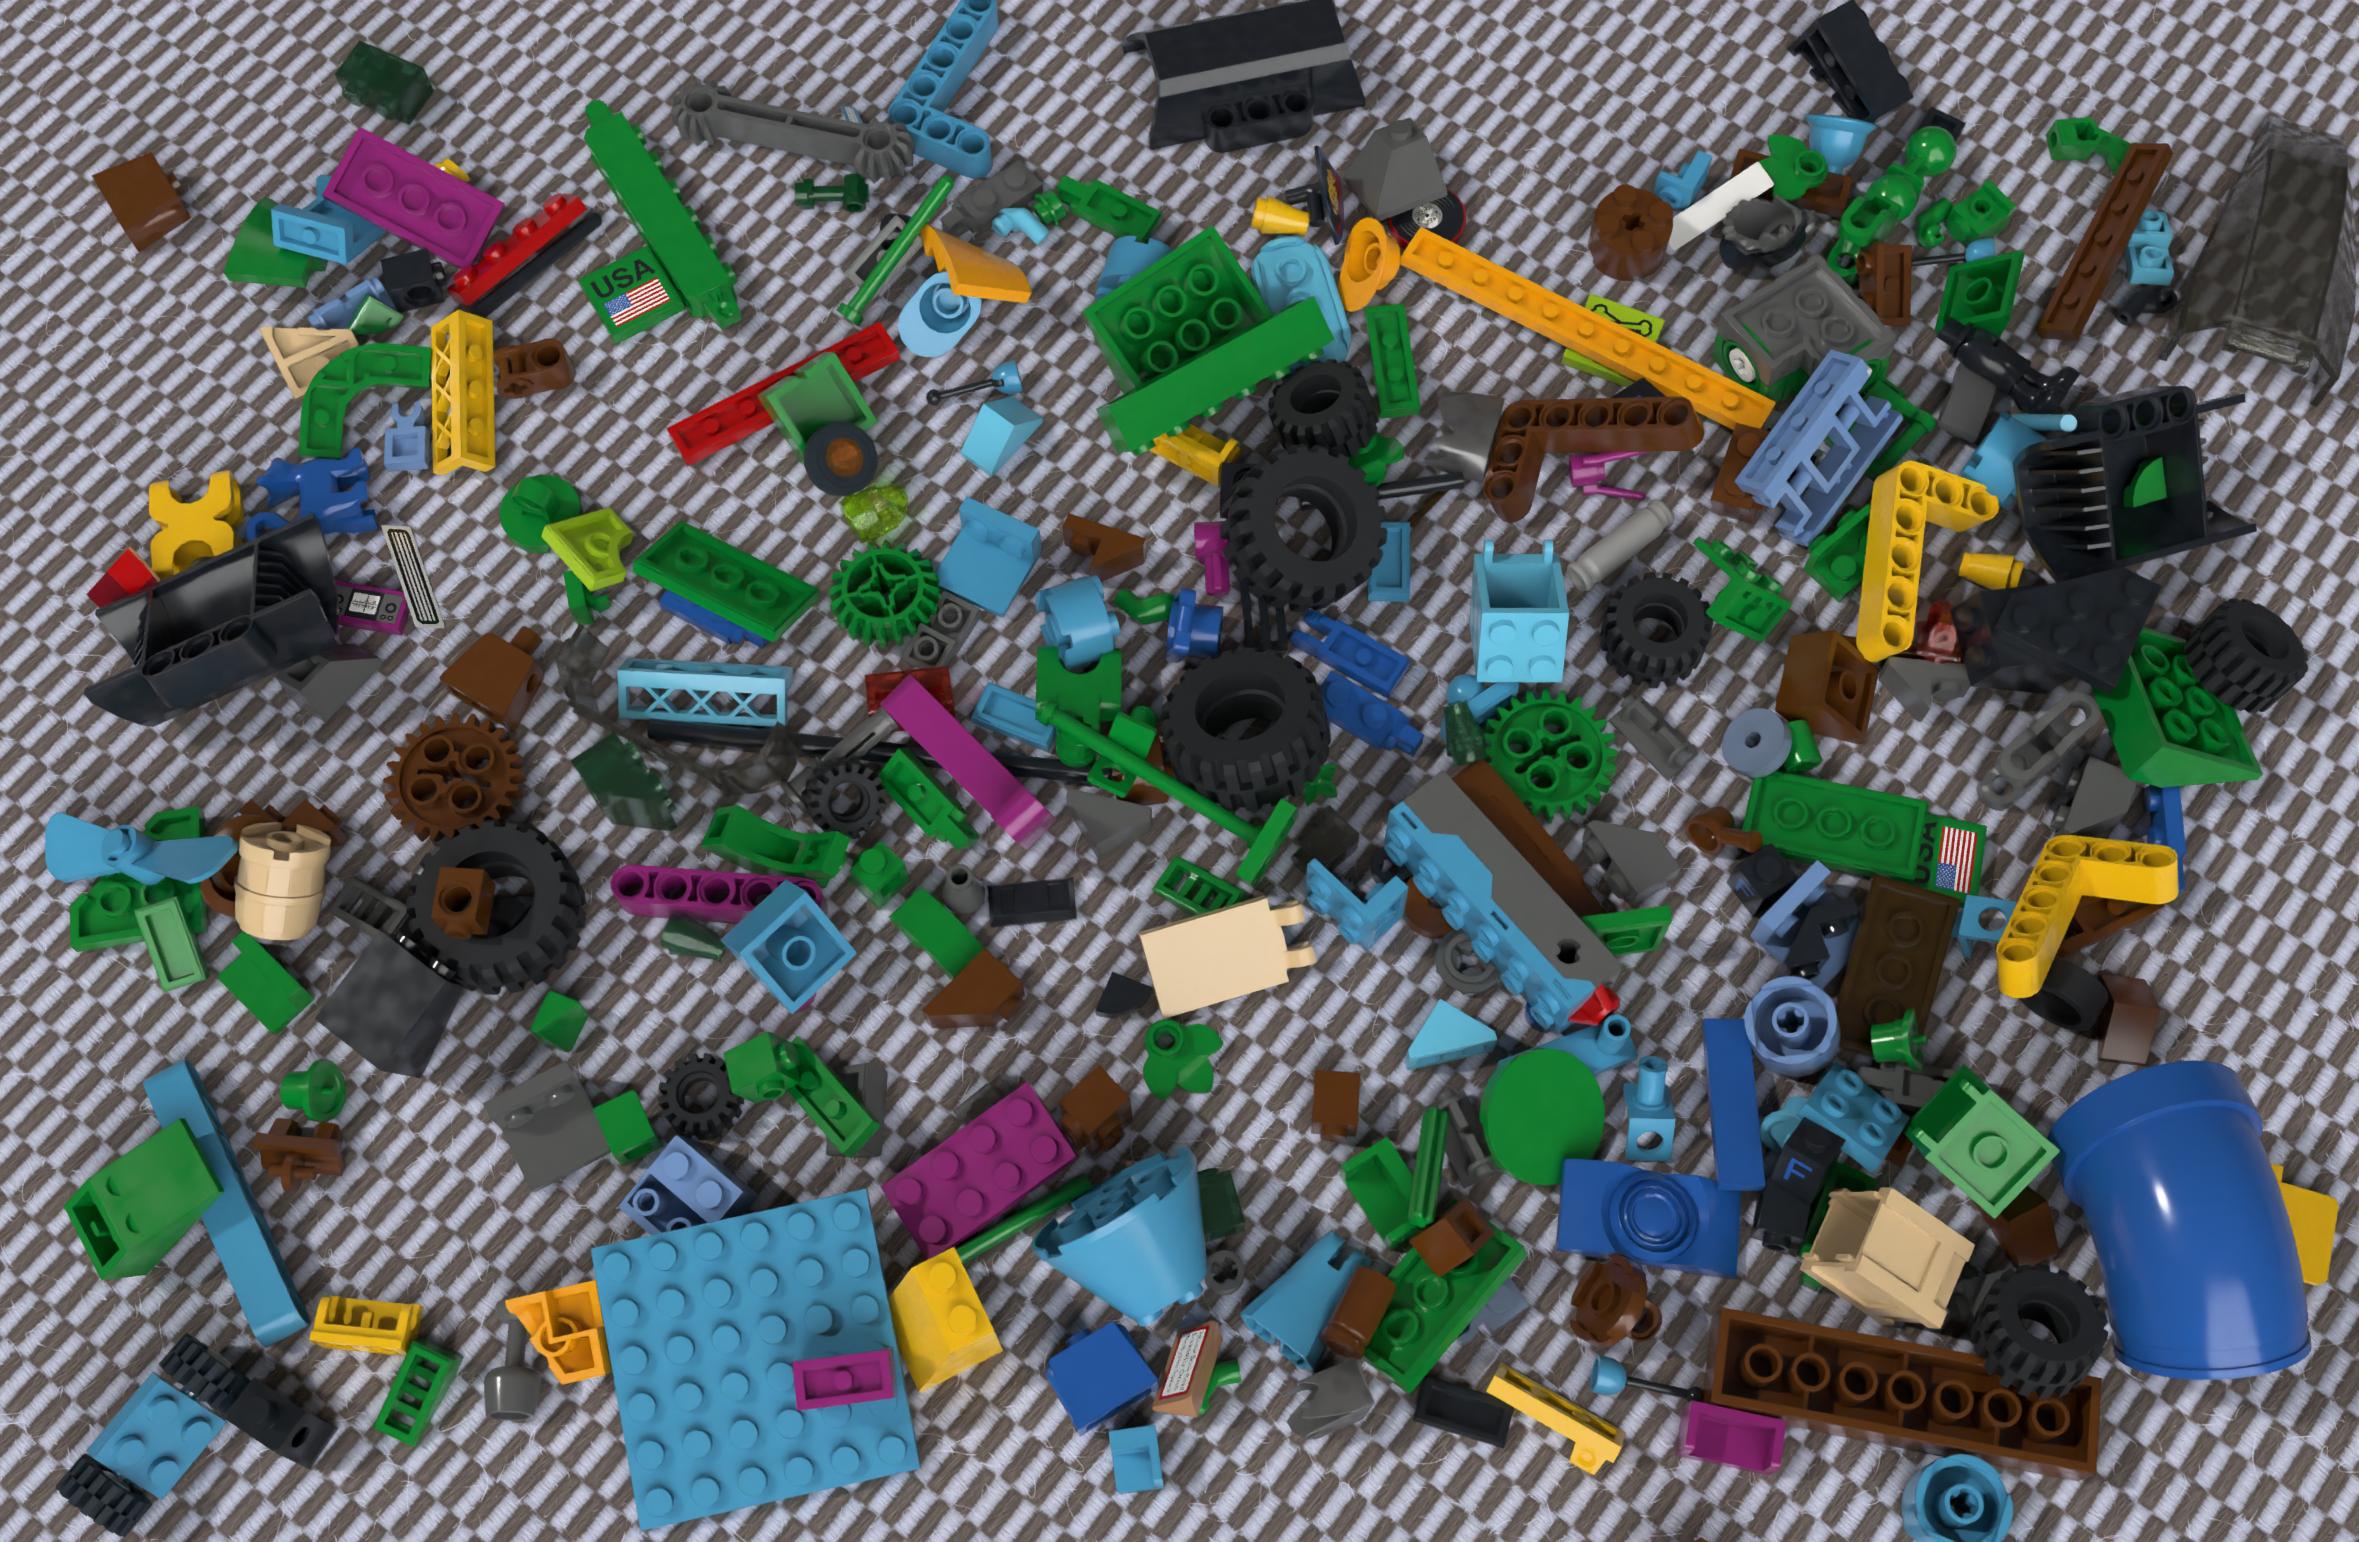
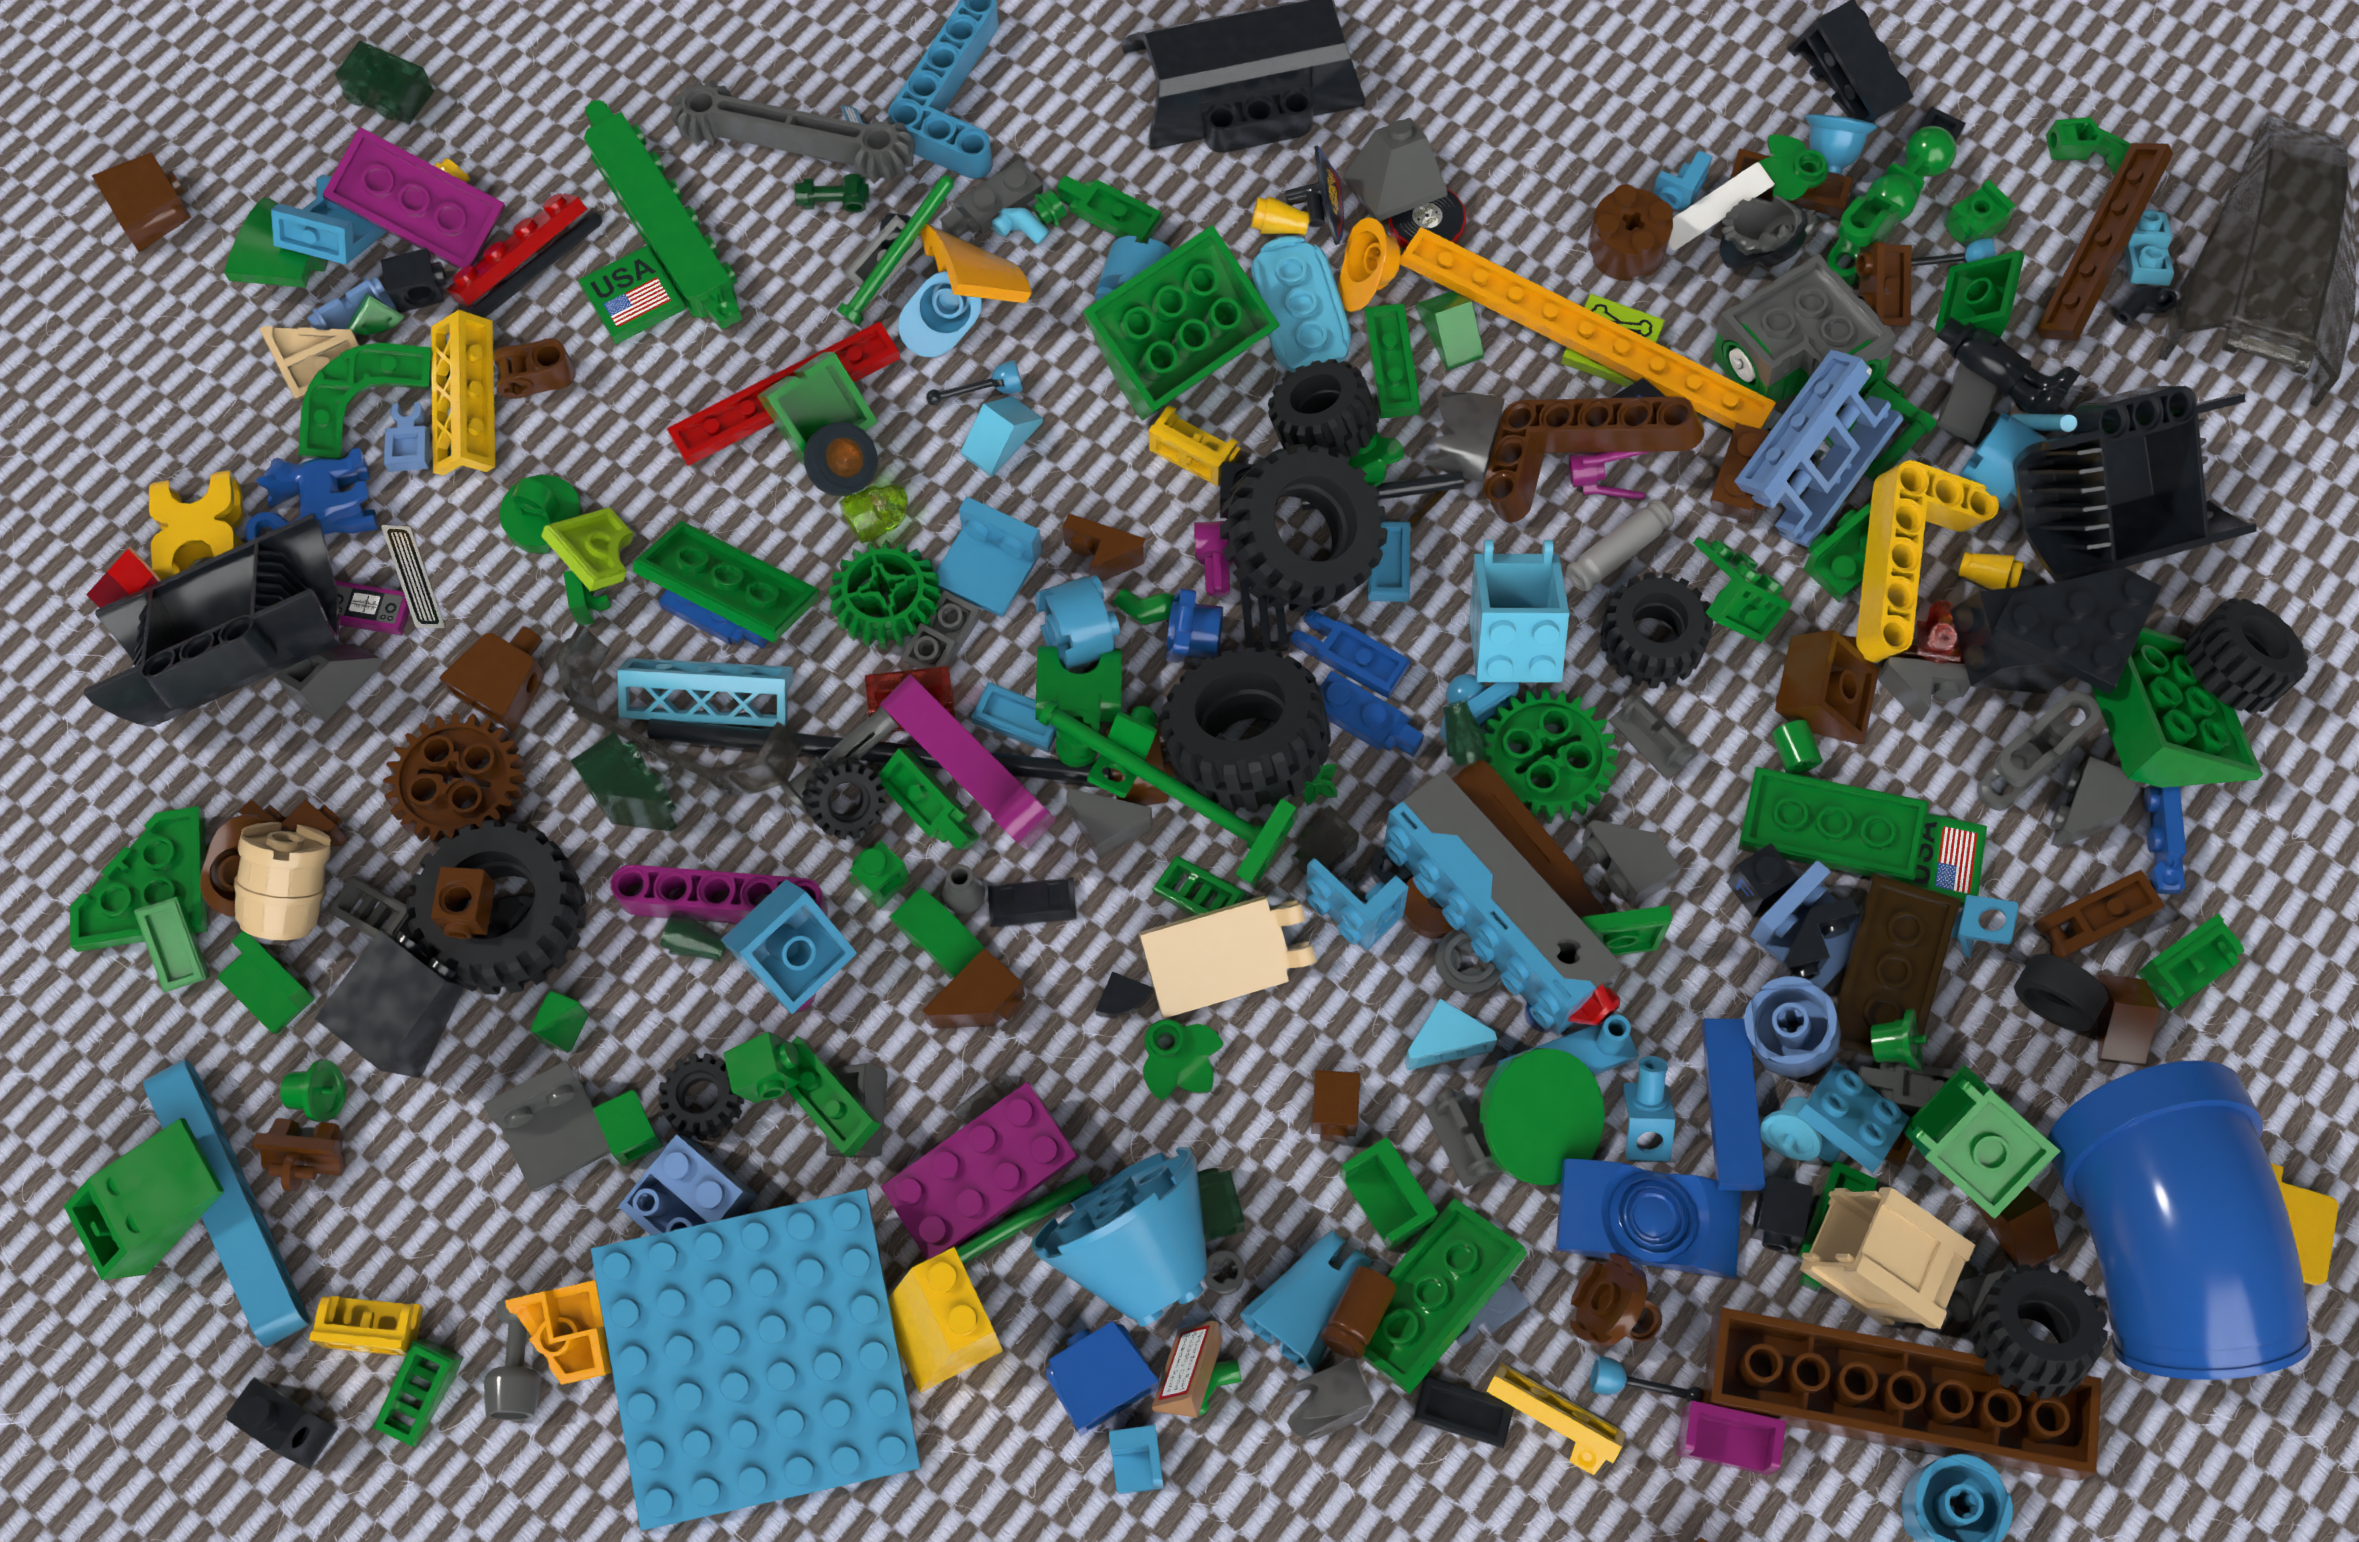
(86, 851): dark azure piece -> none
(154, 1437): plate -> none
(774, 850): green arch -> none
(844, 1379): magenta panel -> none
(1096, 1113): reddish brown brick -> none
(1215, 375): green brick -> none
(1428, 1167): green axle -> none
(1452, 328): none -> slope
(1452, 1237): reddish brown panel -> none
(1714, 829): reddish brown bar -> none
(1768, 754): sand blue piece -> none
(1807, 1159): black brick -> none
(1927, 223): green arm -> none
(2062, 874): yellow beam -> none
(2147, 484): green tile -> none
(2192, 962): none -> green hinge

